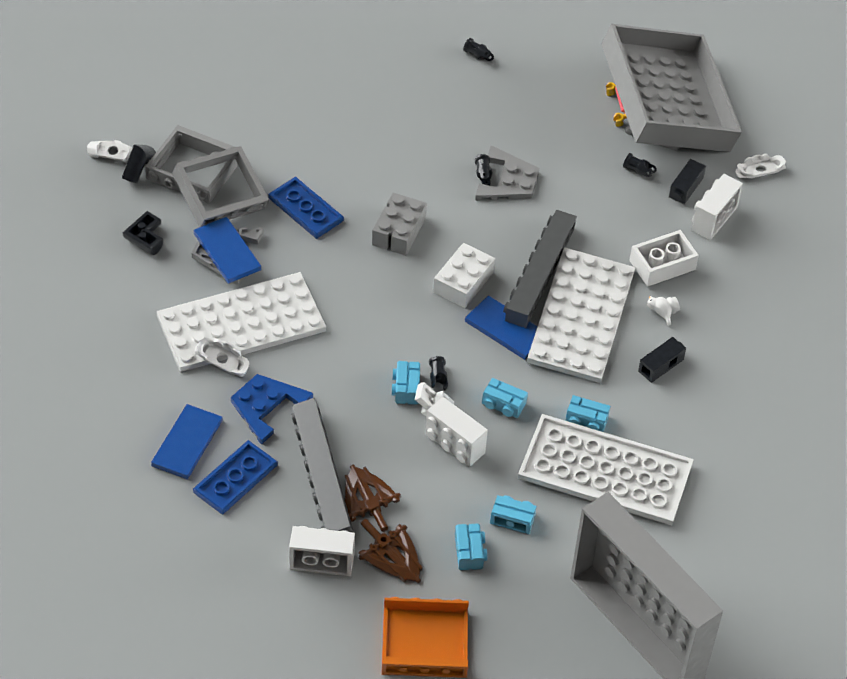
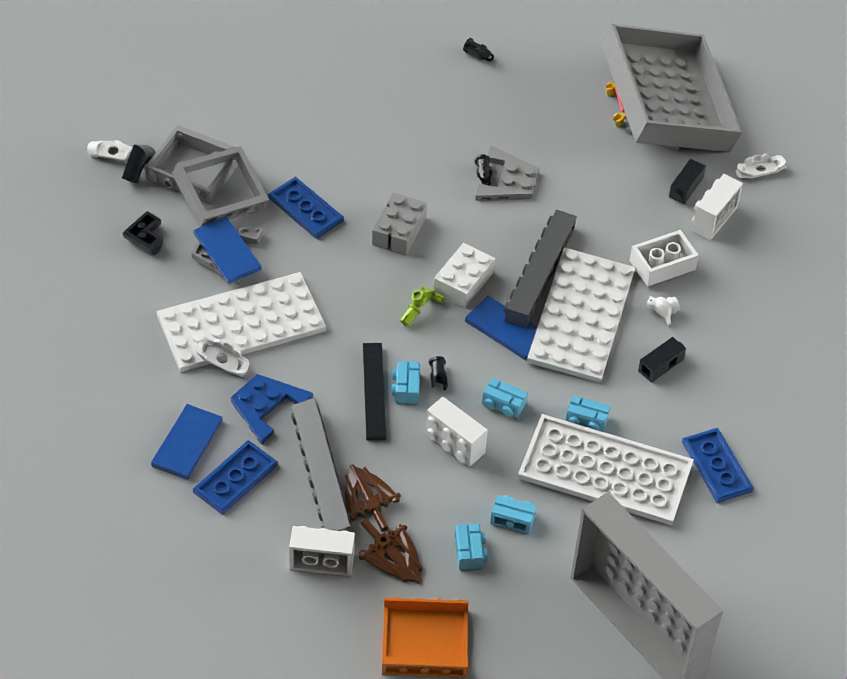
(374, 391): none -> black tile
(419, 299): none -> lime pin
(427, 397): white brick -> none
(640, 166): black piece -> none
(717, 465): none -> blue tile

